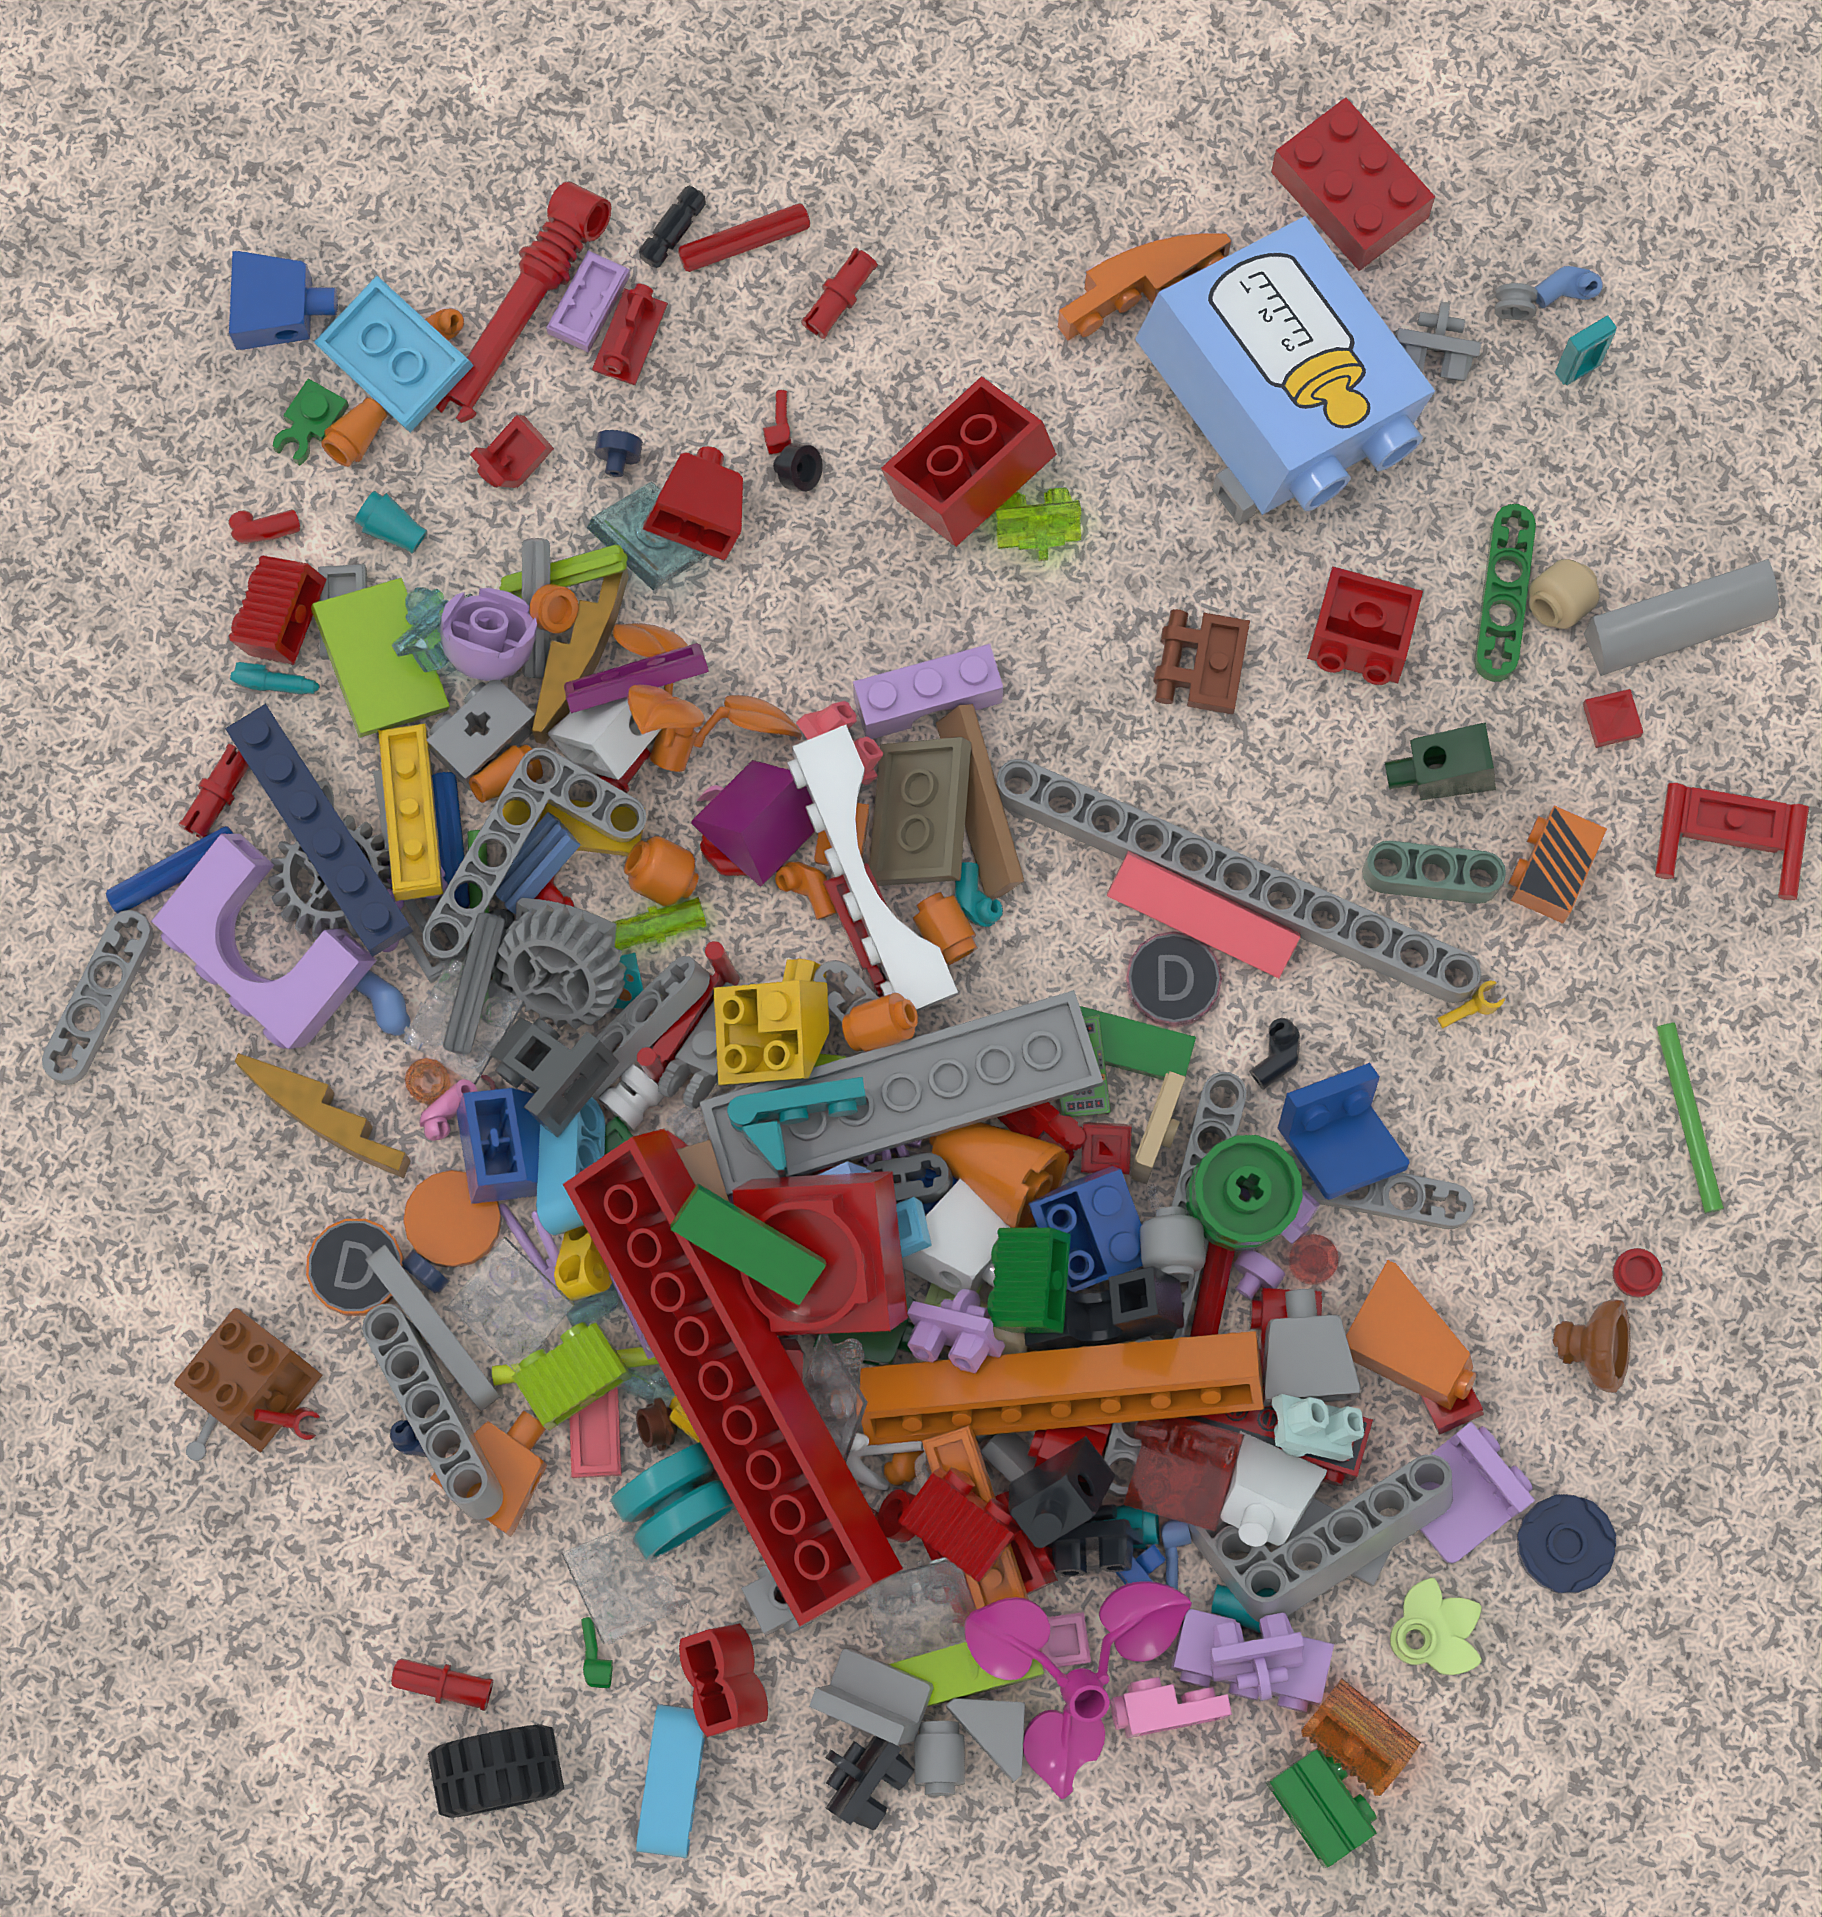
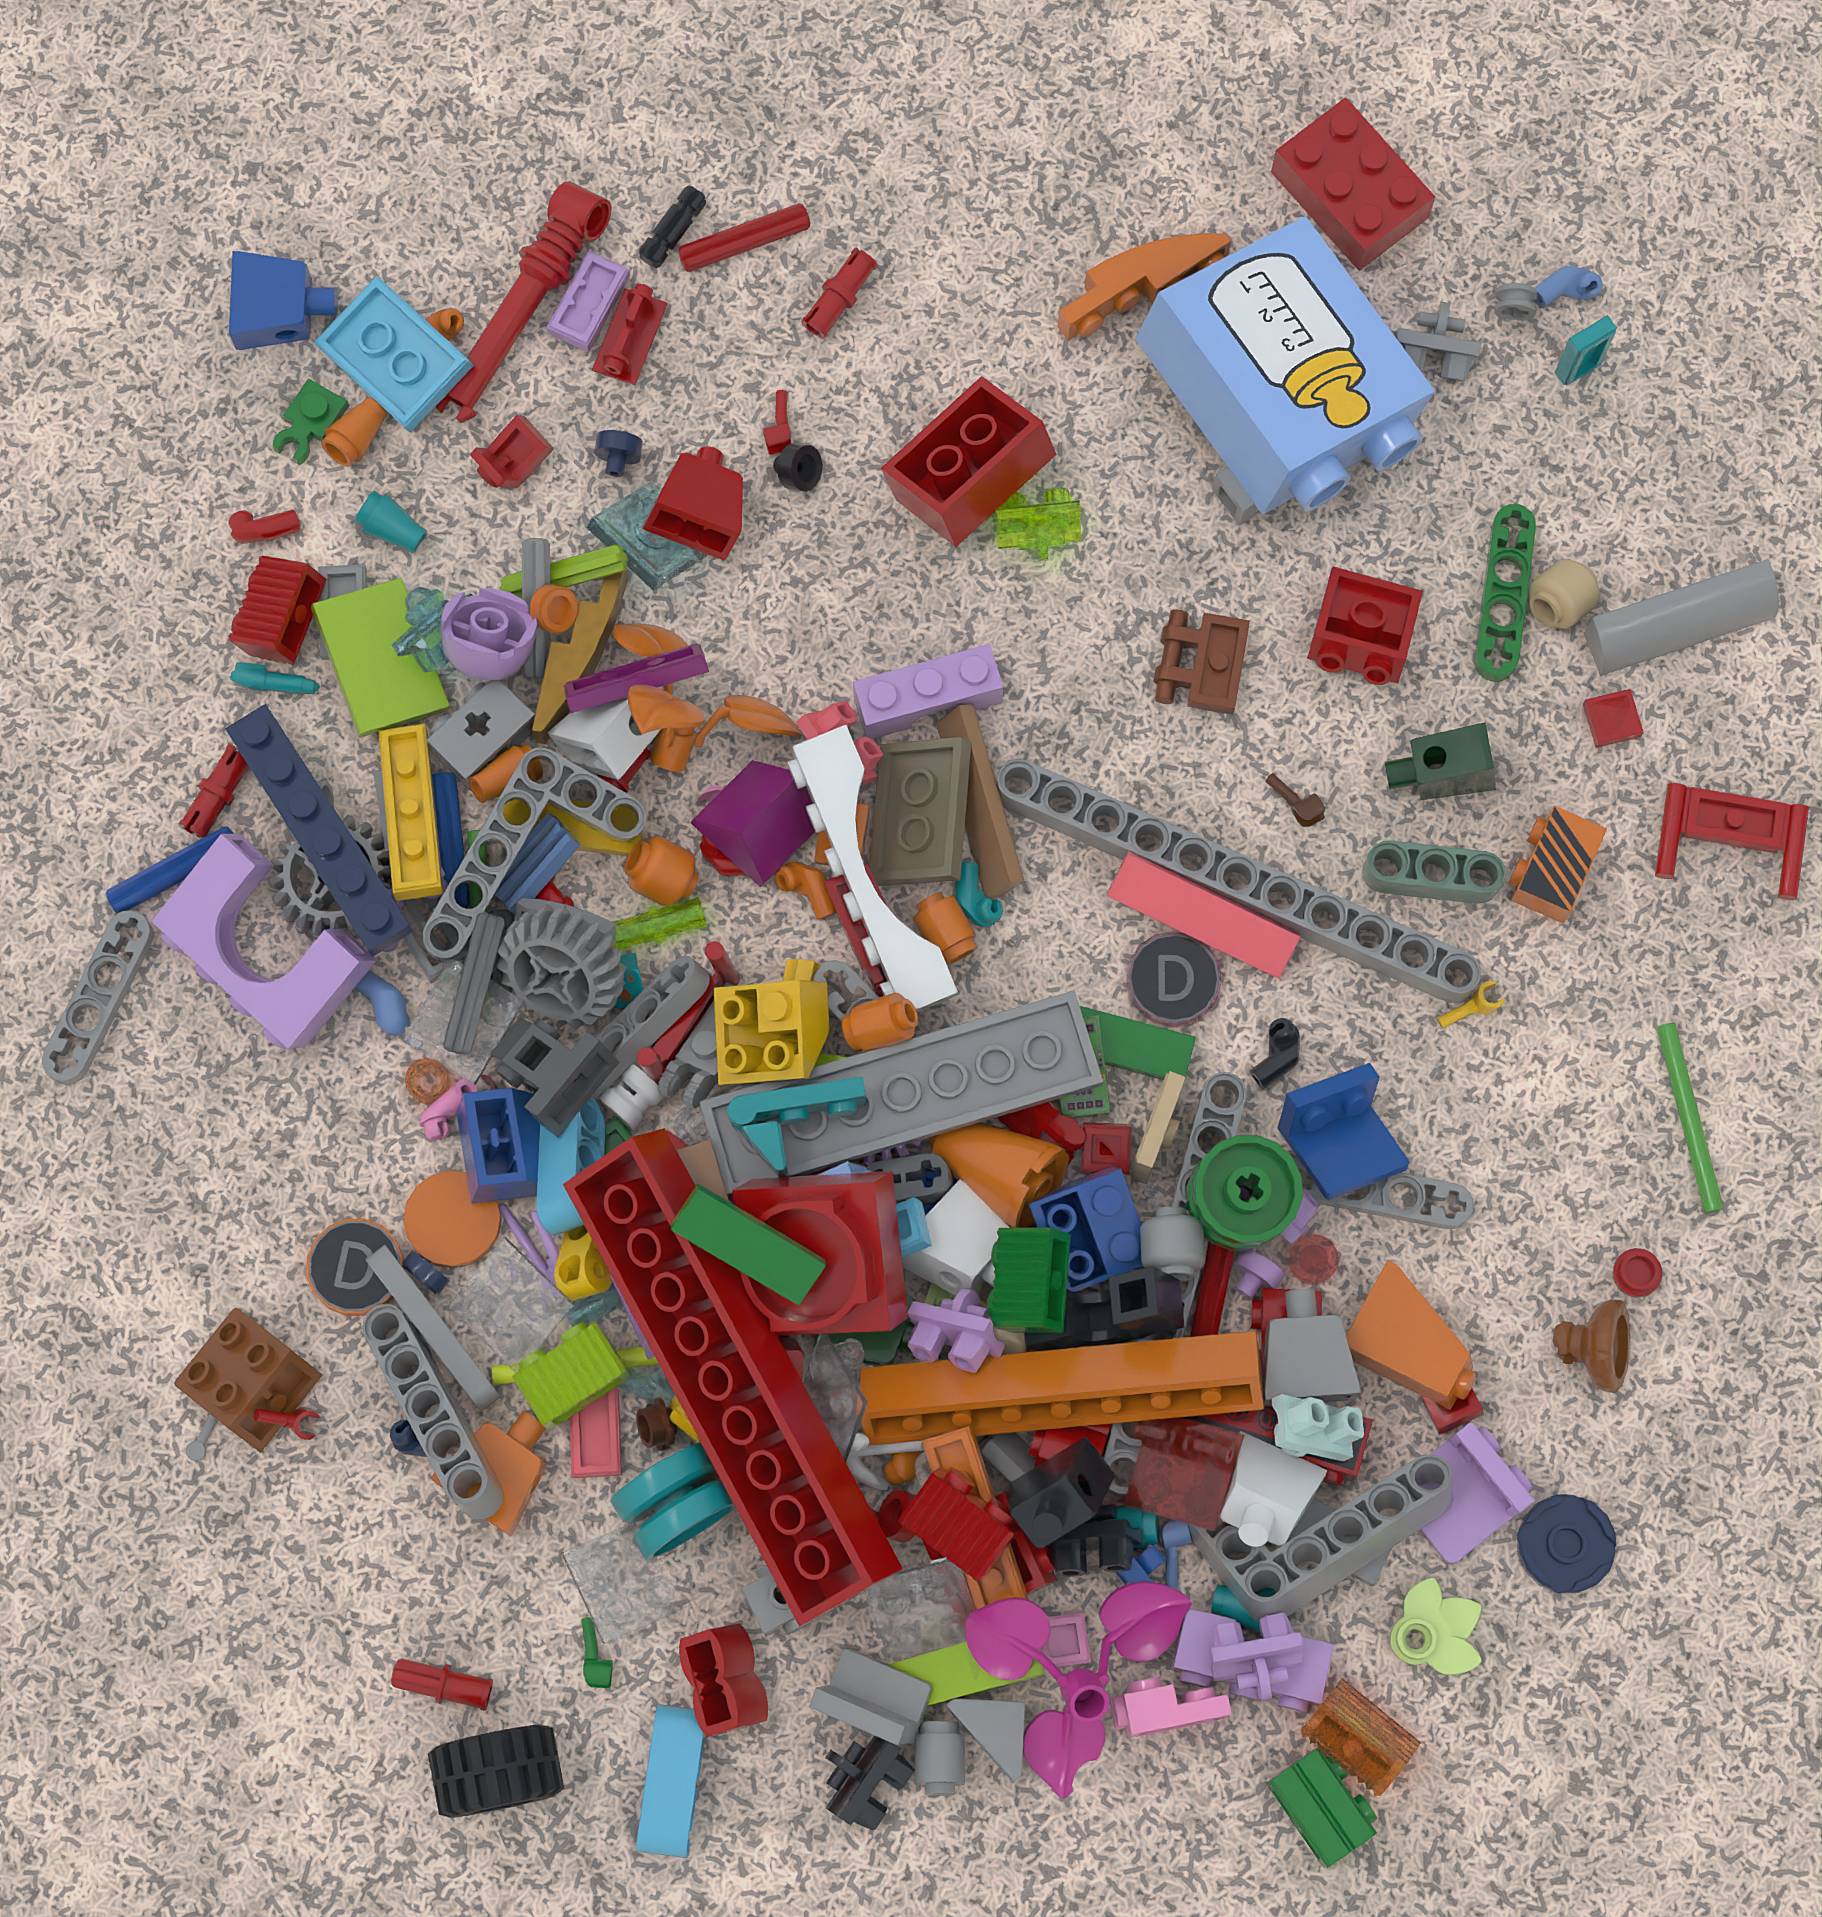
(310, 1104): pearl gold slope -> none
(1306, 811): none -> reddish brown hand

